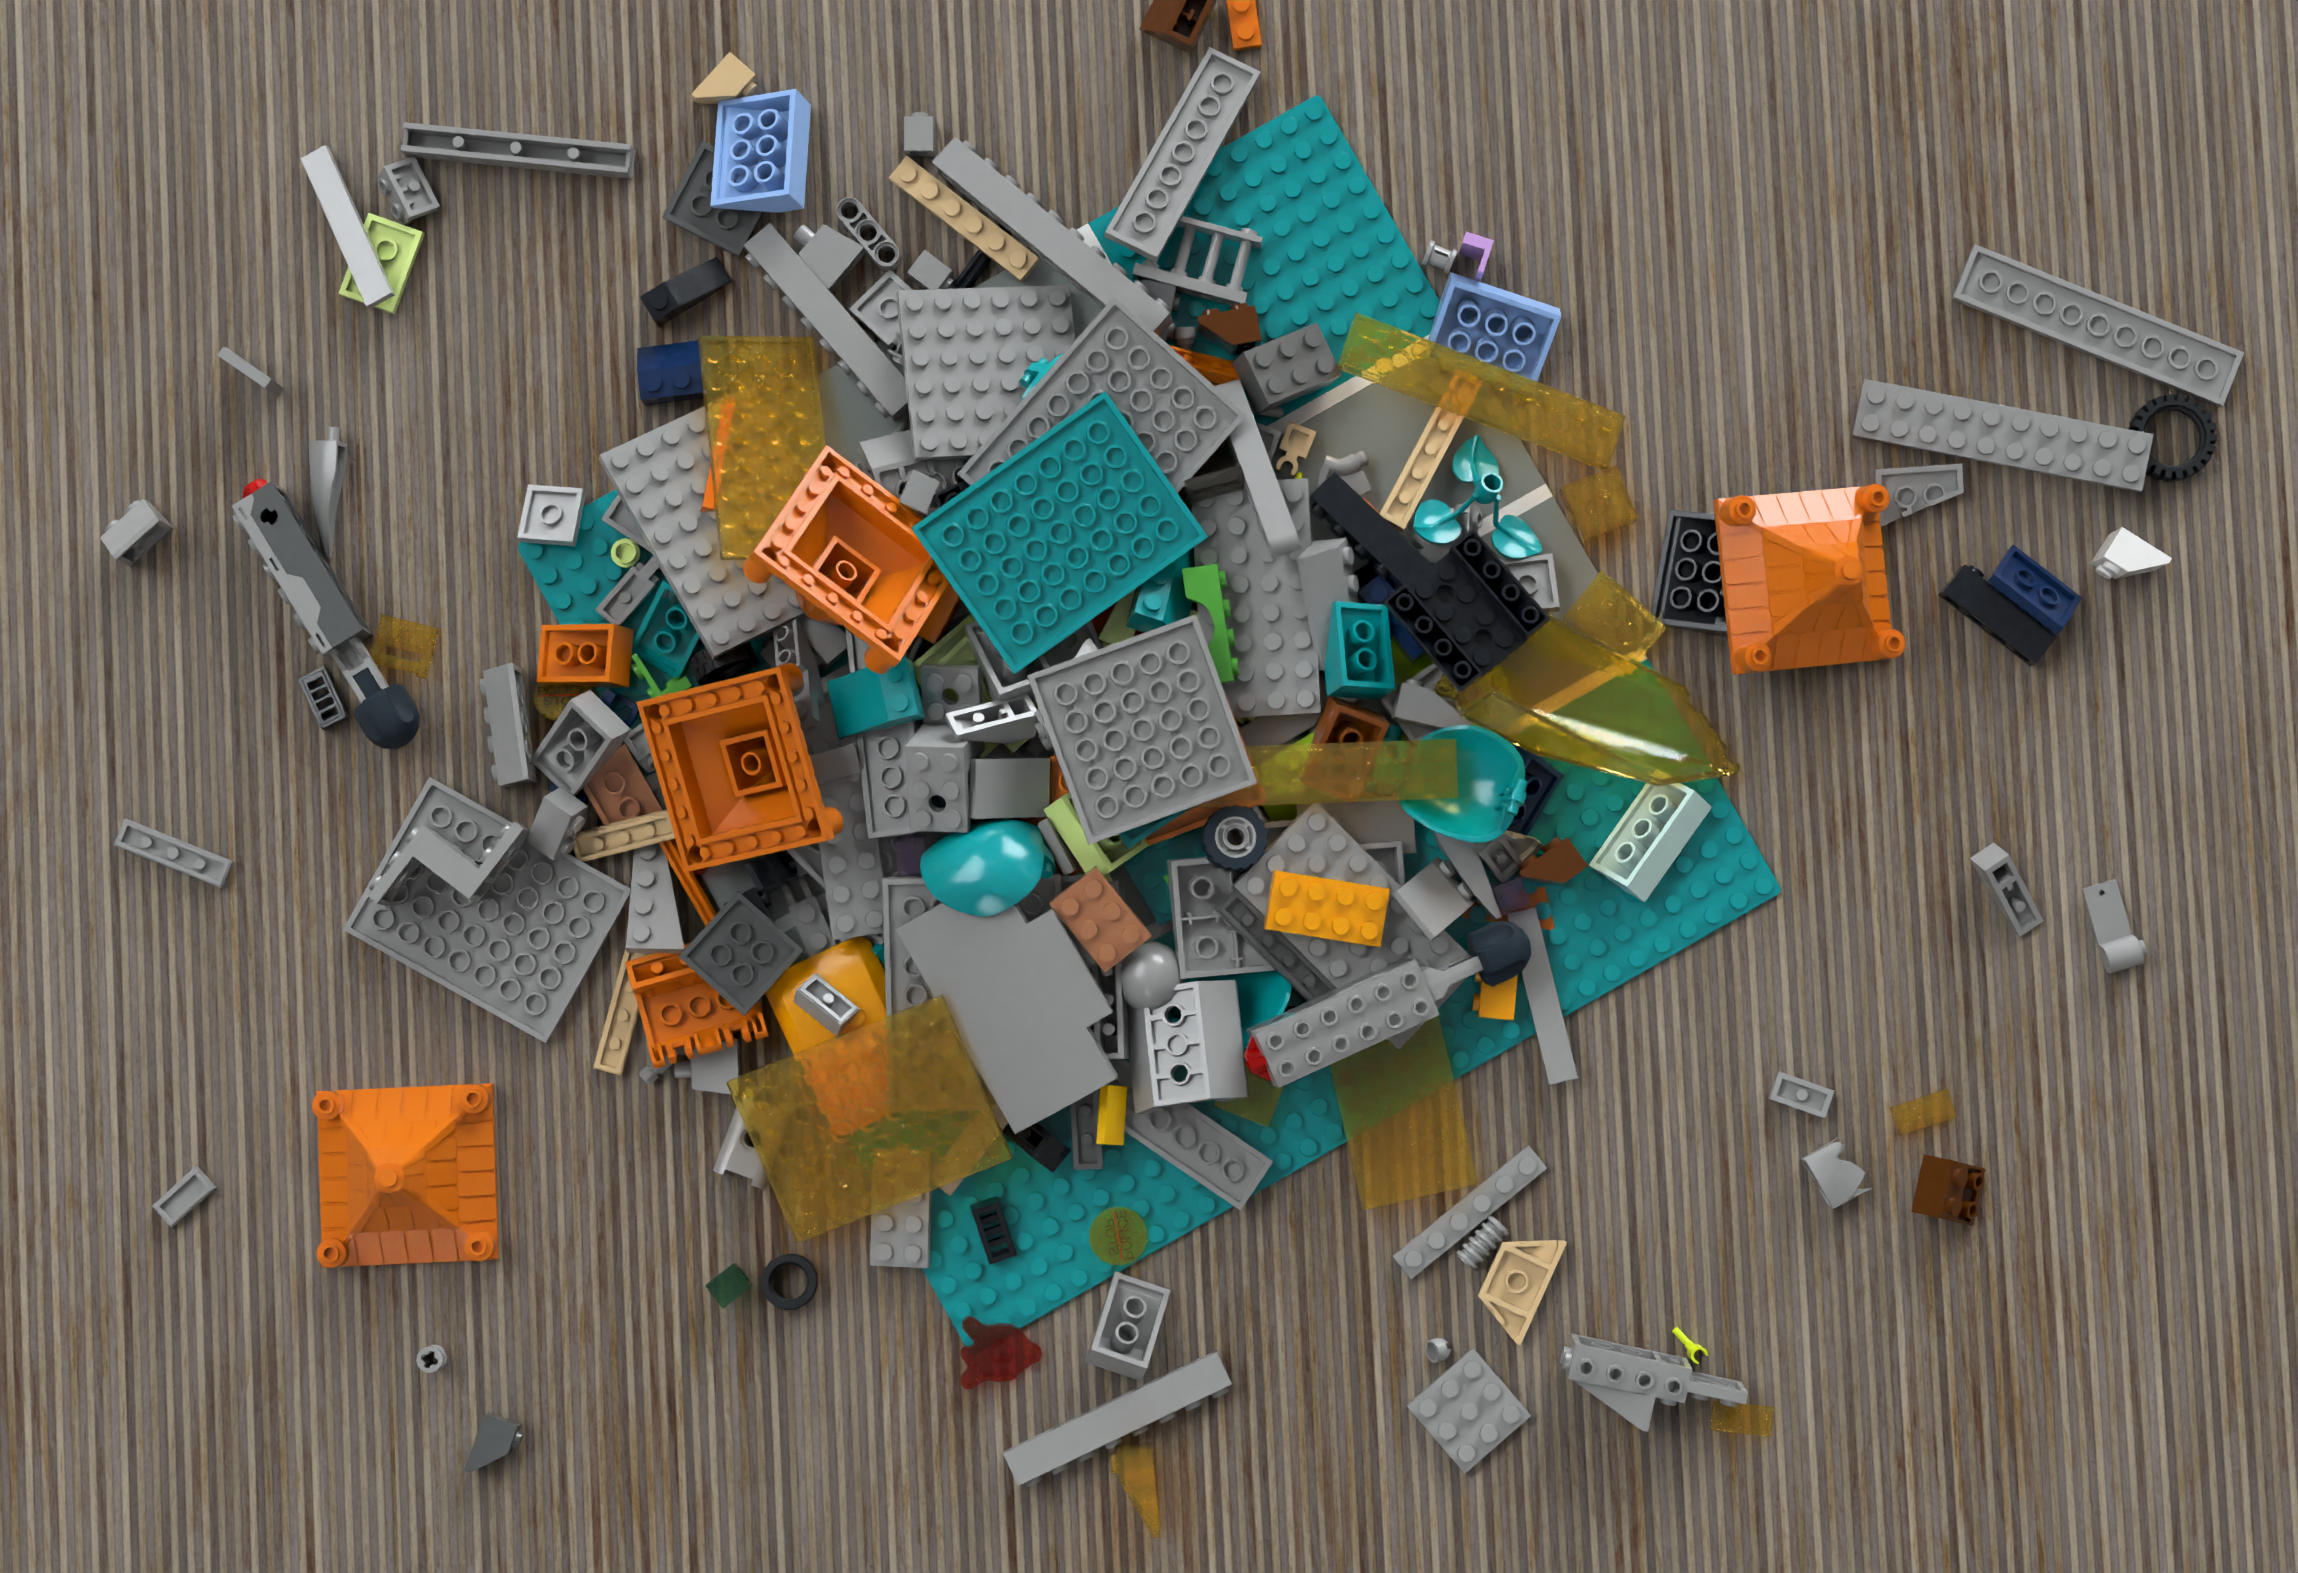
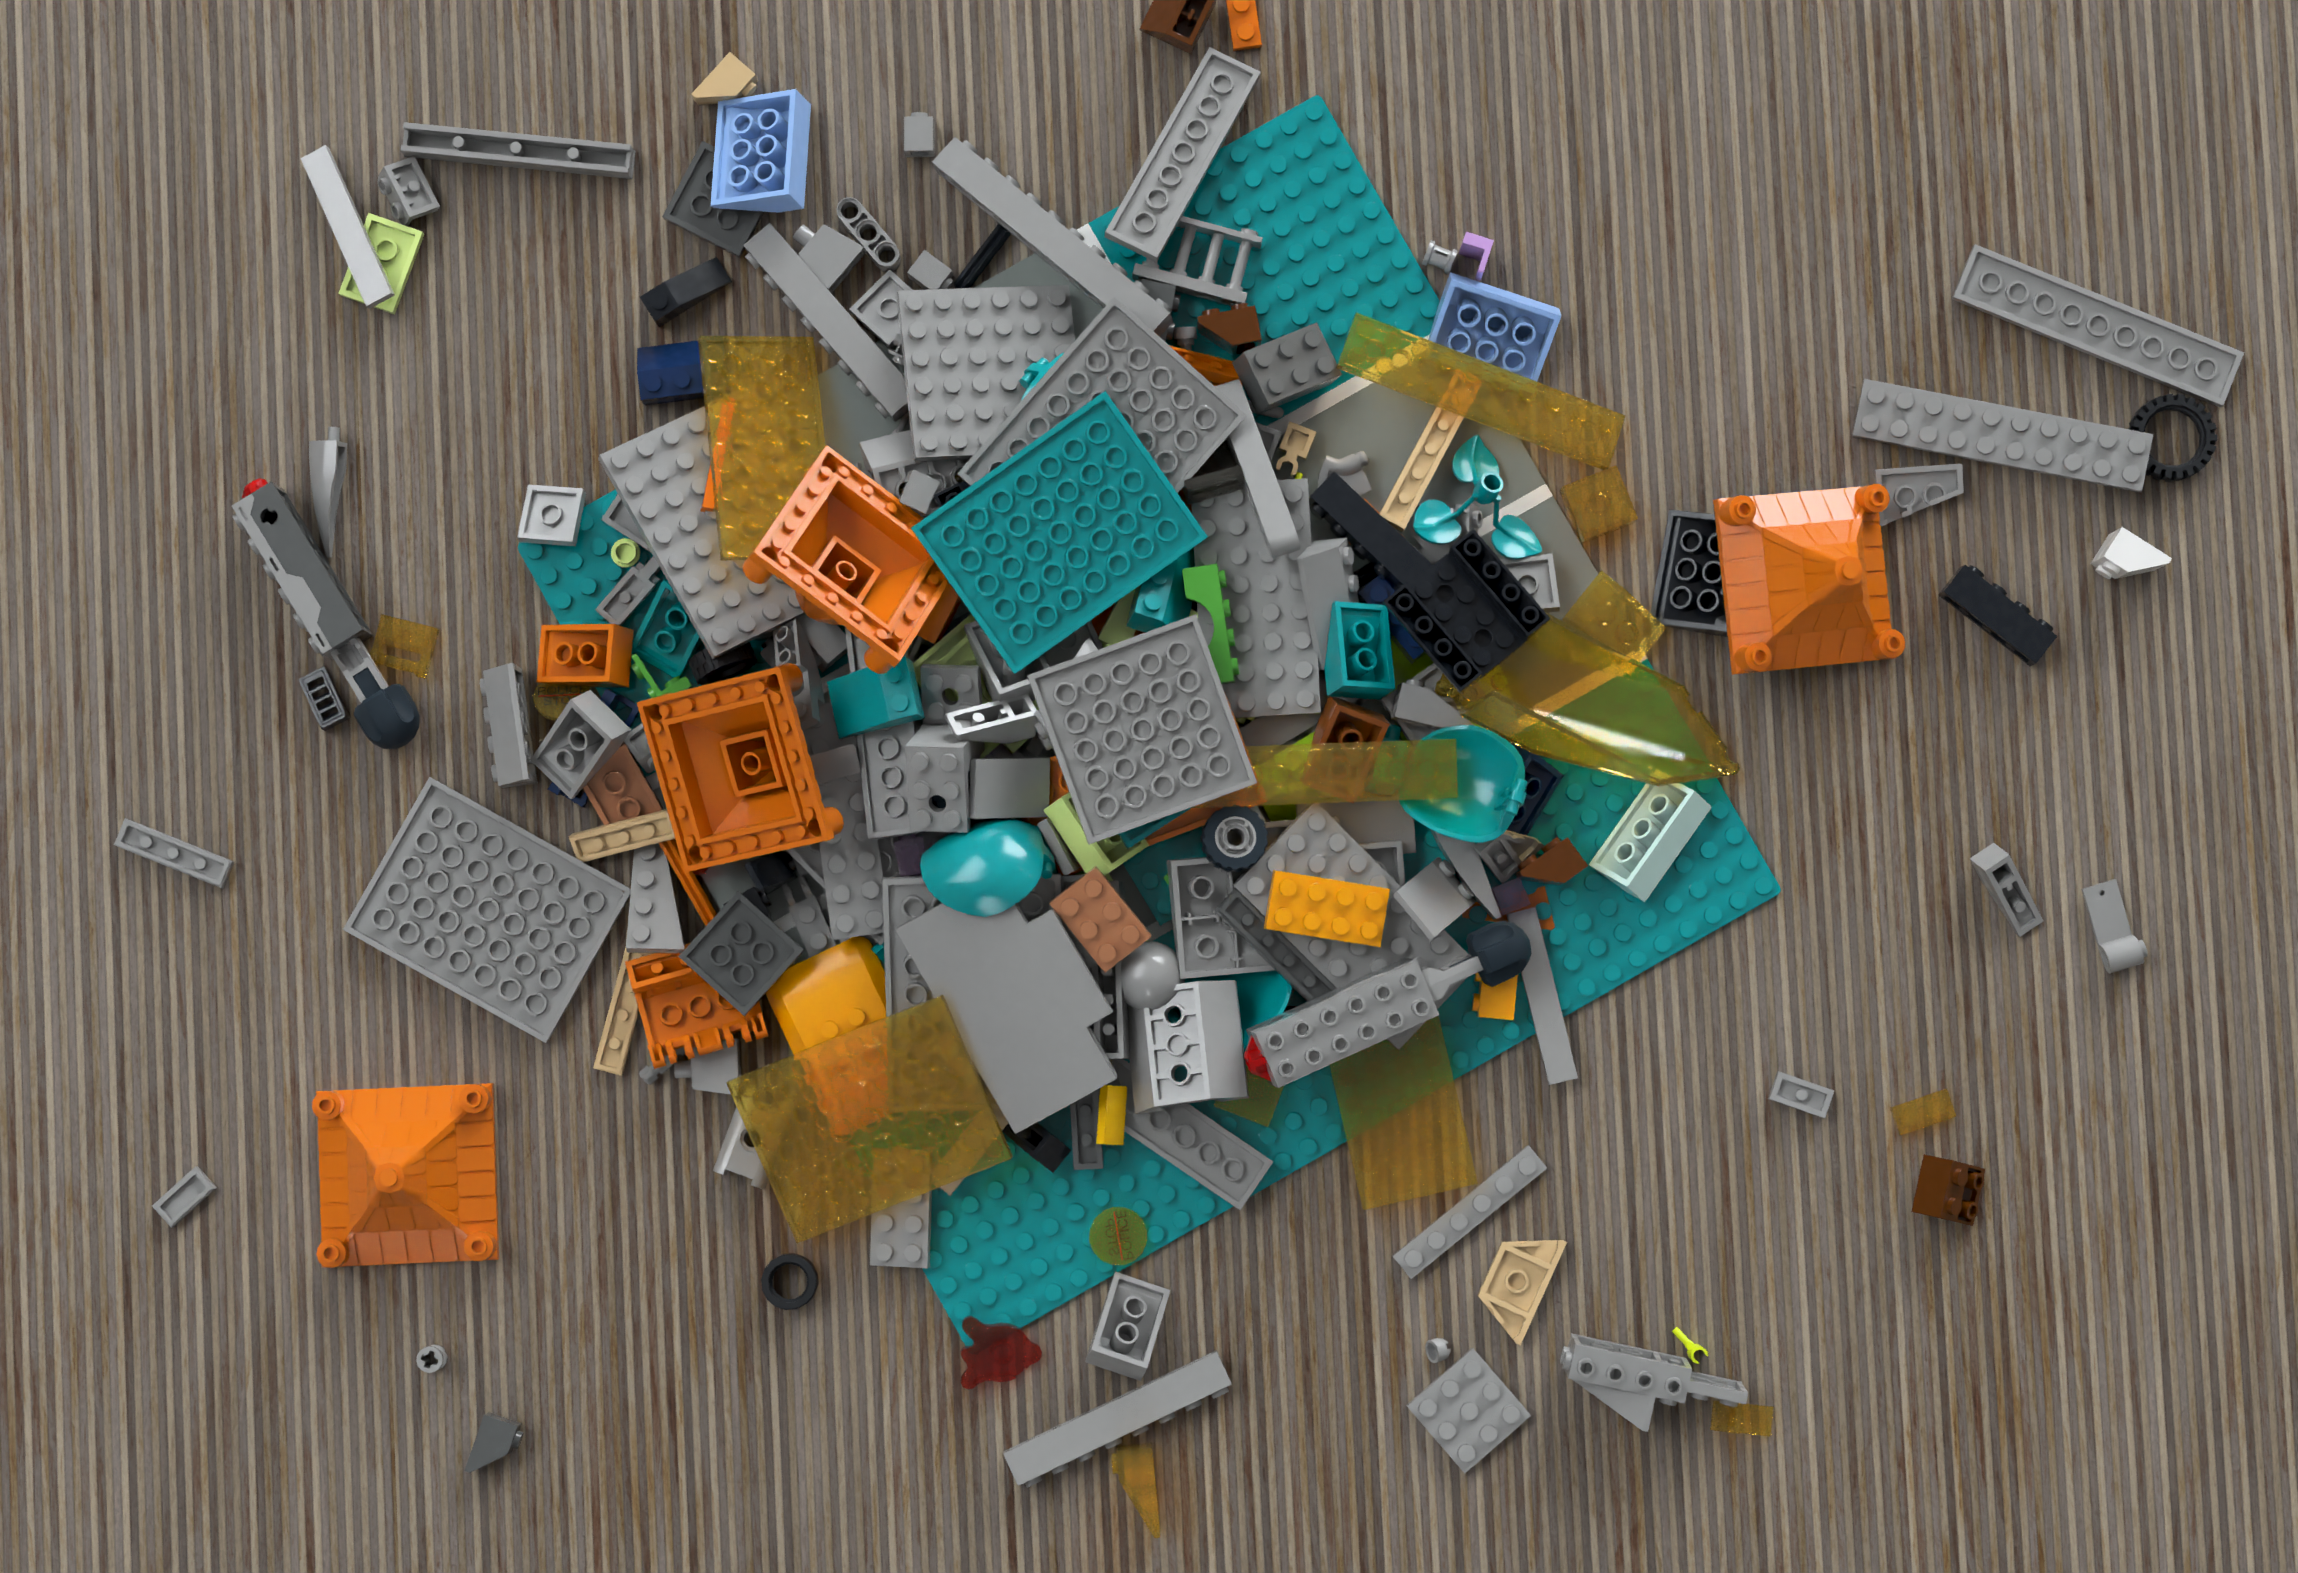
(135, 532): light grey slope -> none
(250, 371): light grey tile -> none
(448, 862): light grey bracket -> none
(557, 823): light grey brick -> none
(729, 1285): clear green panel -> none
(825, 1004): light grey slope -> none
(964, 219): tan plate -> none
(985, 1206): black slope -> none
(1482, 1242): light grey piece -> none
(1834, 1177): light grey piece -> none
(2034, 589): dark blue plate -> none

